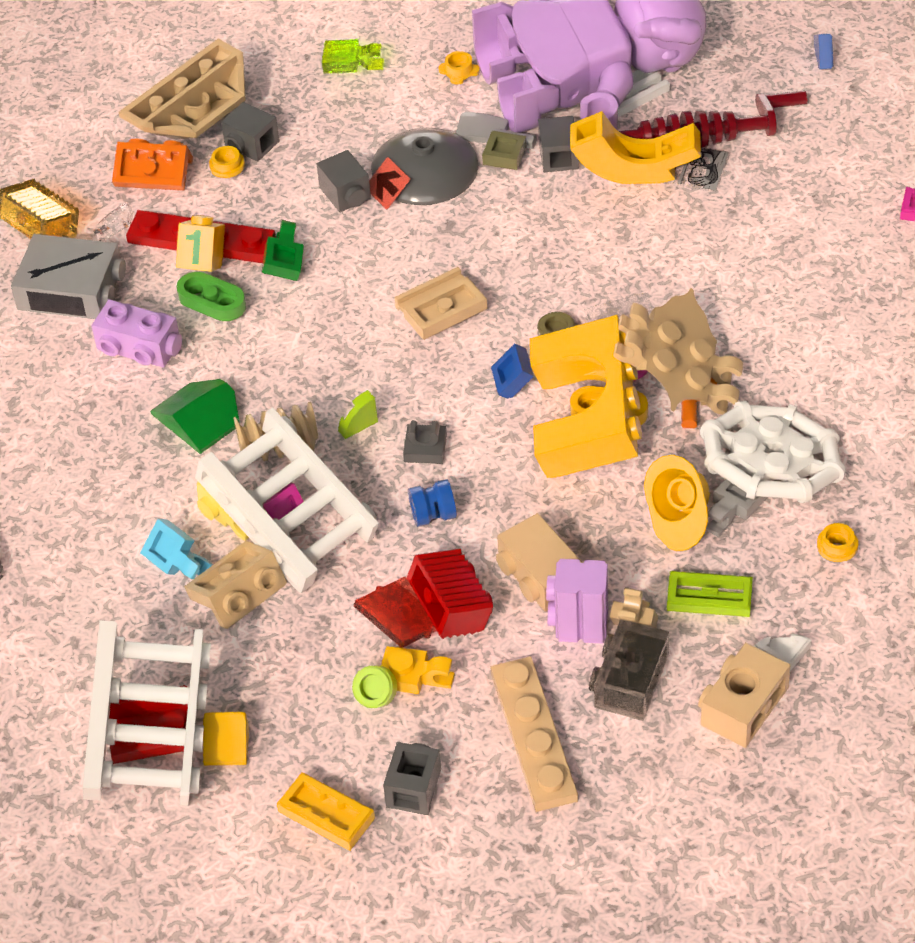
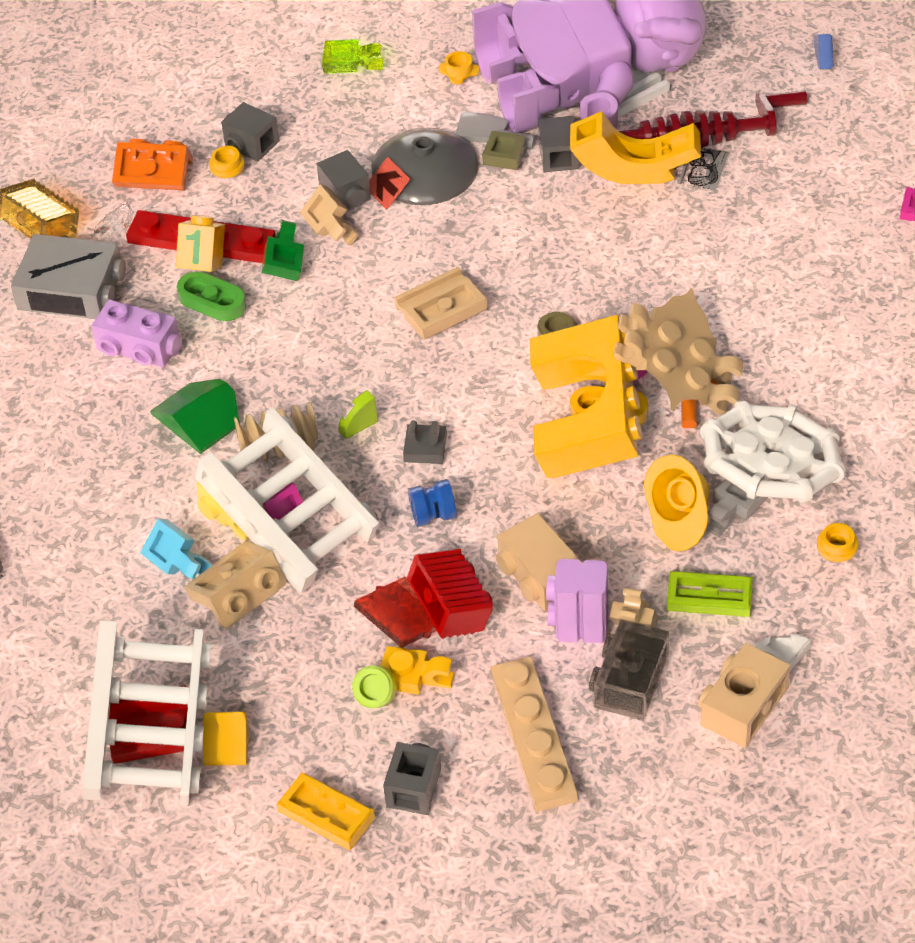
(192, 95): tan wedge -> none
(324, 215): none -> tan plate
(512, 371): blue tile -> none

